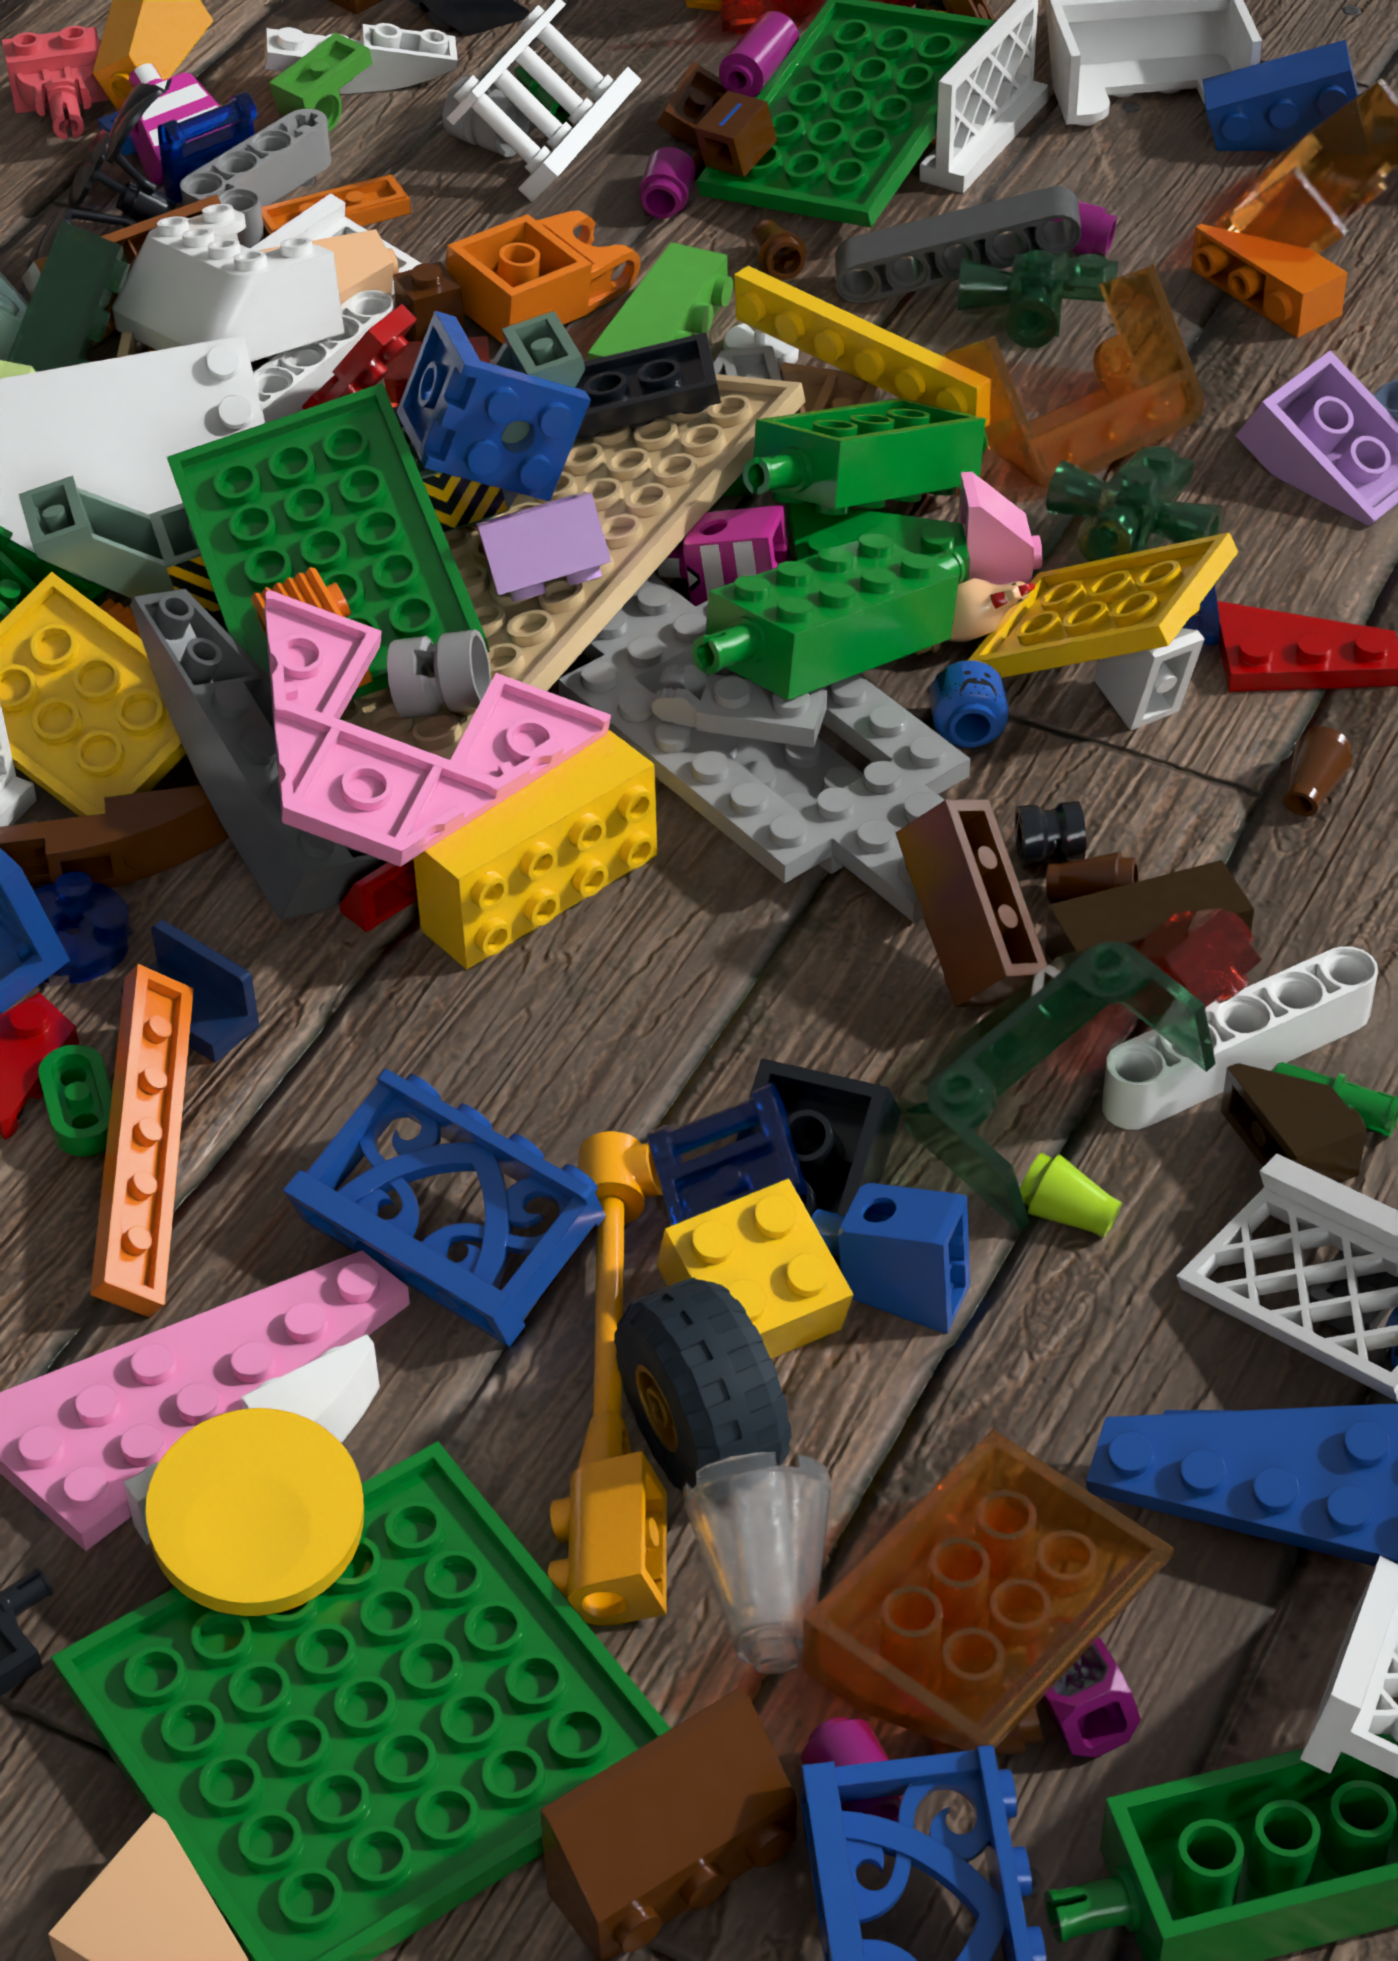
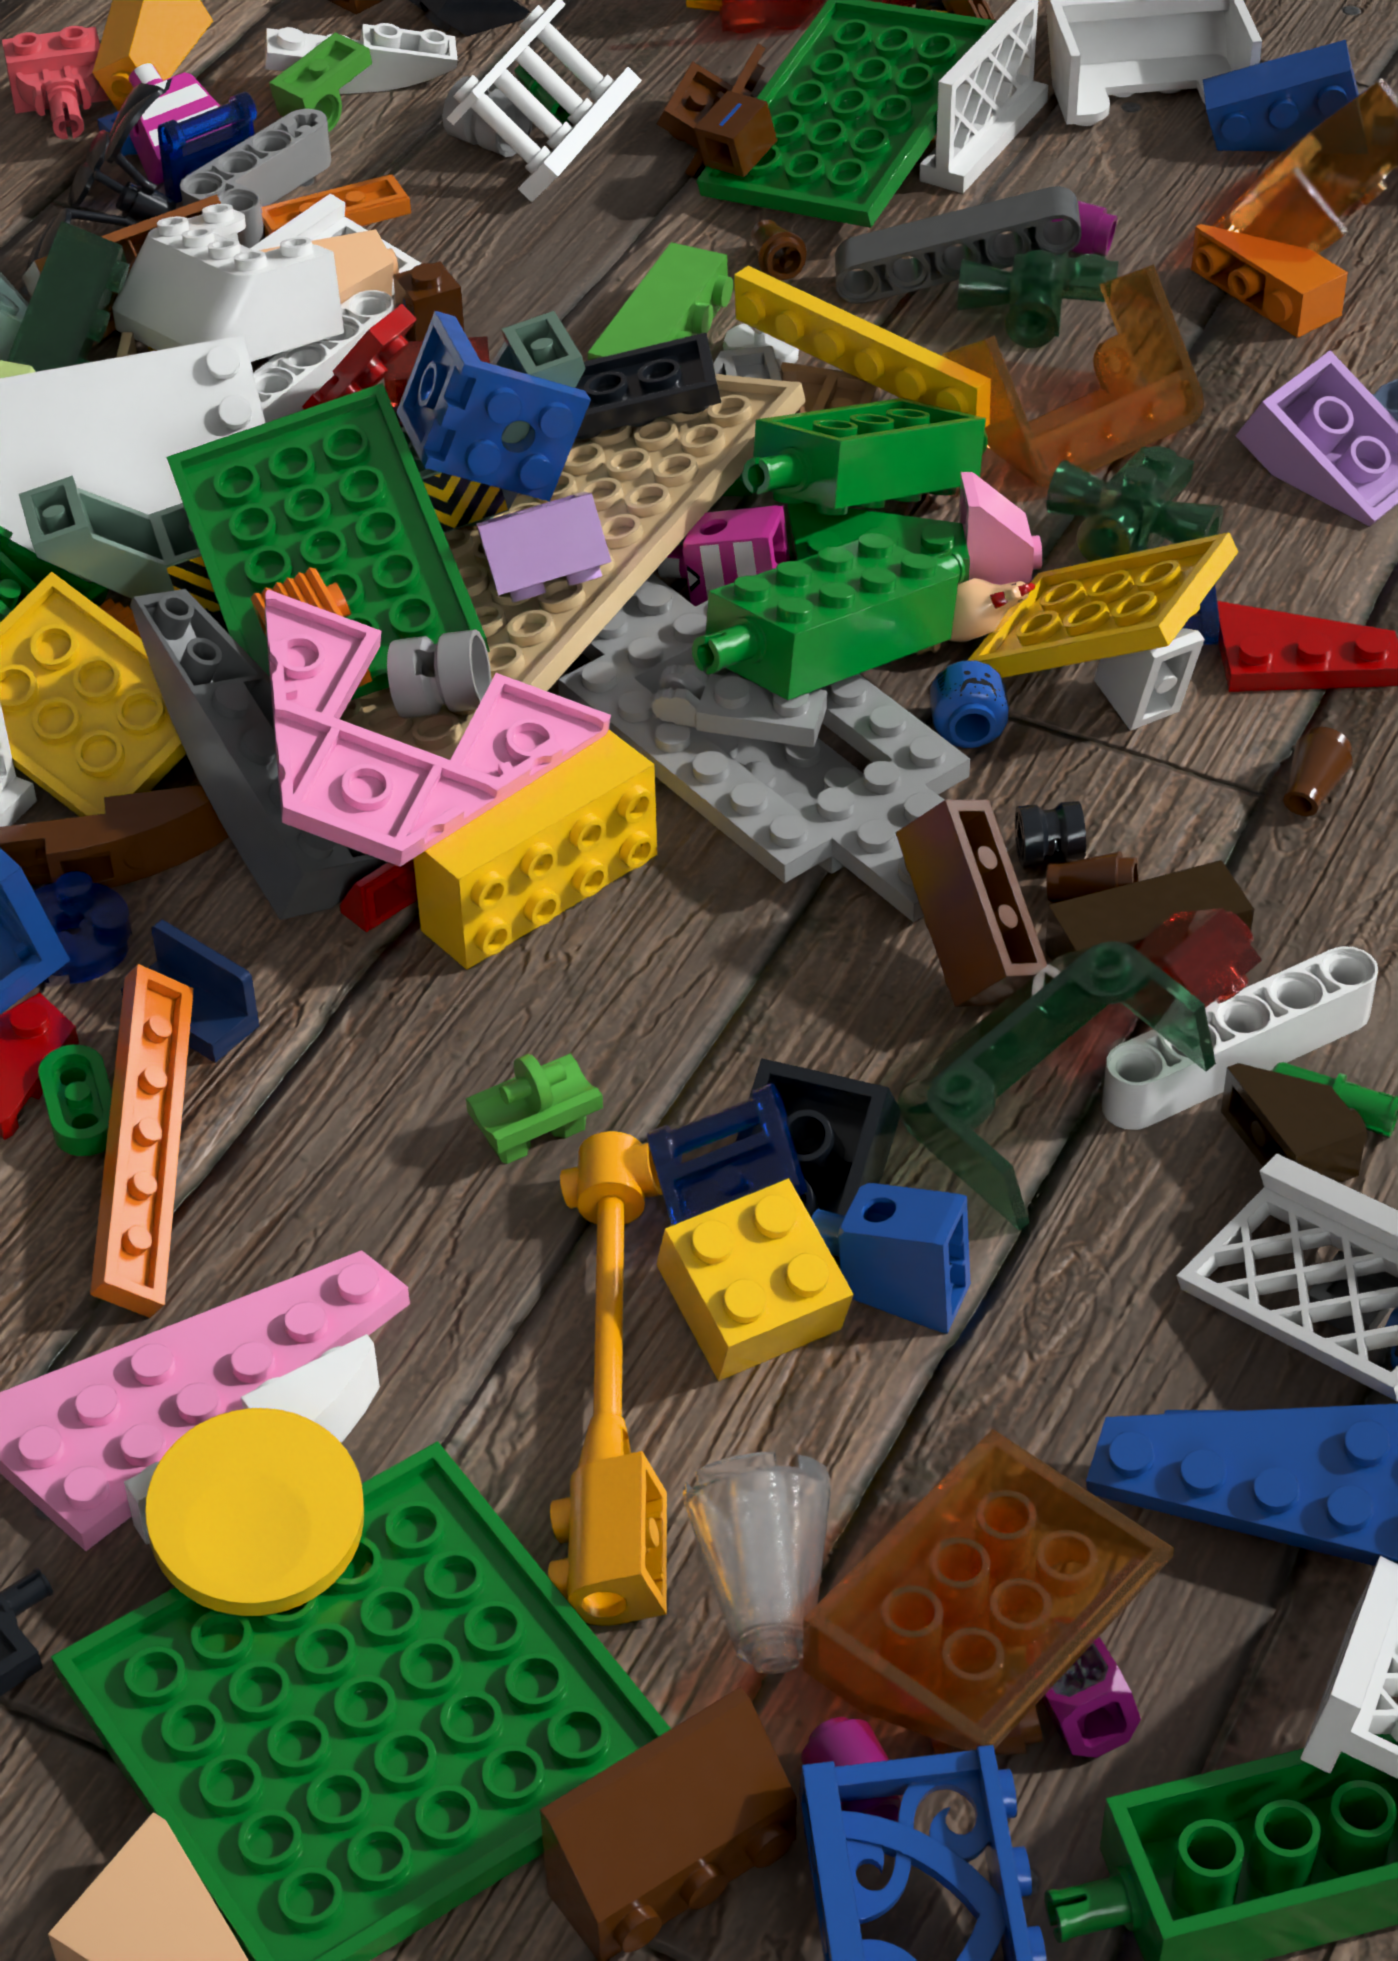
(465, 1286): blue fence -> none
(532, 1104): none -> bright green hips
(537, 269): orange brick -> none
(666, 182): magenta brick -> none
(699, 1379): black wheel -> none
(758, 54): magenta brick -> none
(1067, 1196): lime cone -> none

